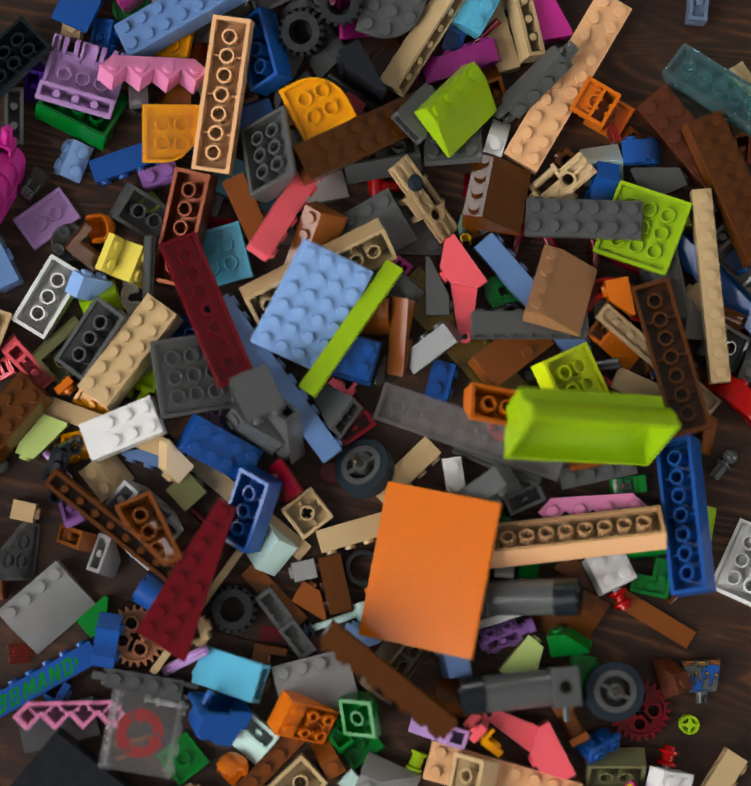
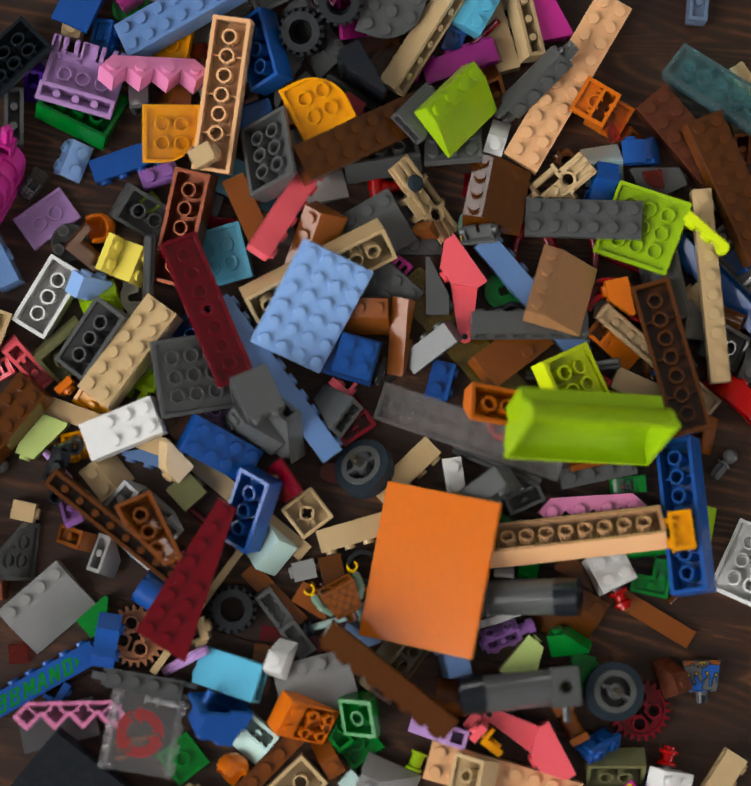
(203, 155): none -> tan brick
(280, 658): none -> white slope
(341, 596): none -> dark orange torso
(351, 328): lime tile -> none
(425, 230): none -> dark orange slope
(487, 234): none -> dark grey hinge
(654, 178): none -> clear red tile
(680, 530): none -> light orange bracket
(692, 724): lime wheel -> none
(706, 233): none -> neon yellow plate

